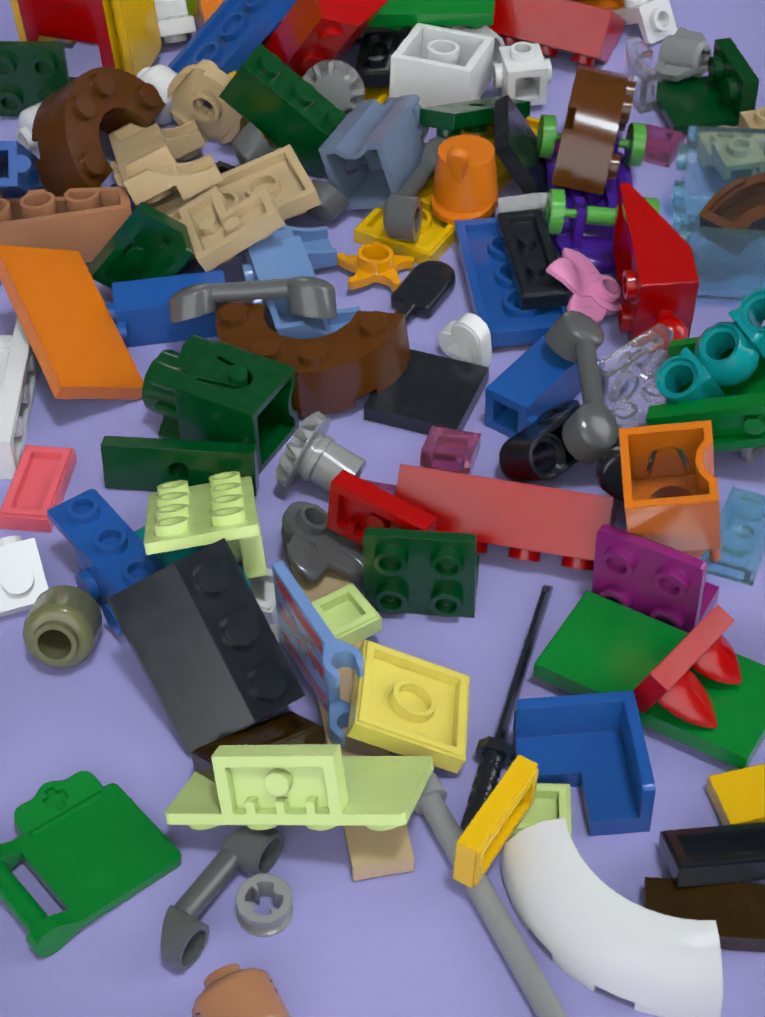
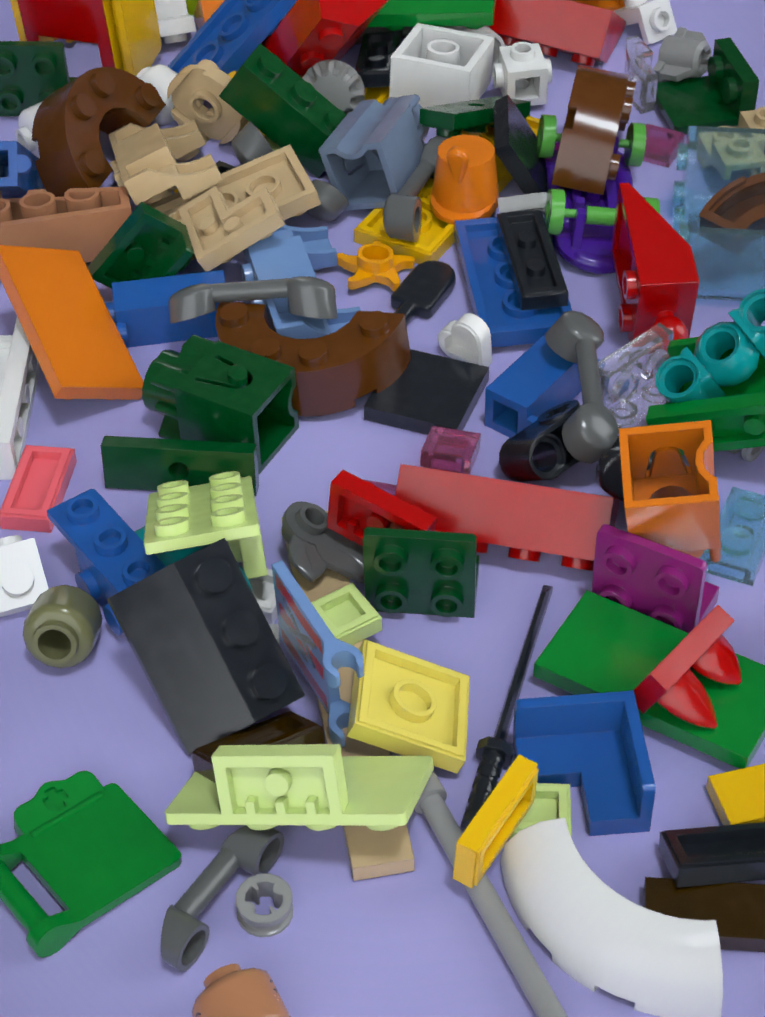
(316, 456): light grey gear -> none
(592, 292): bright pink plate -> none

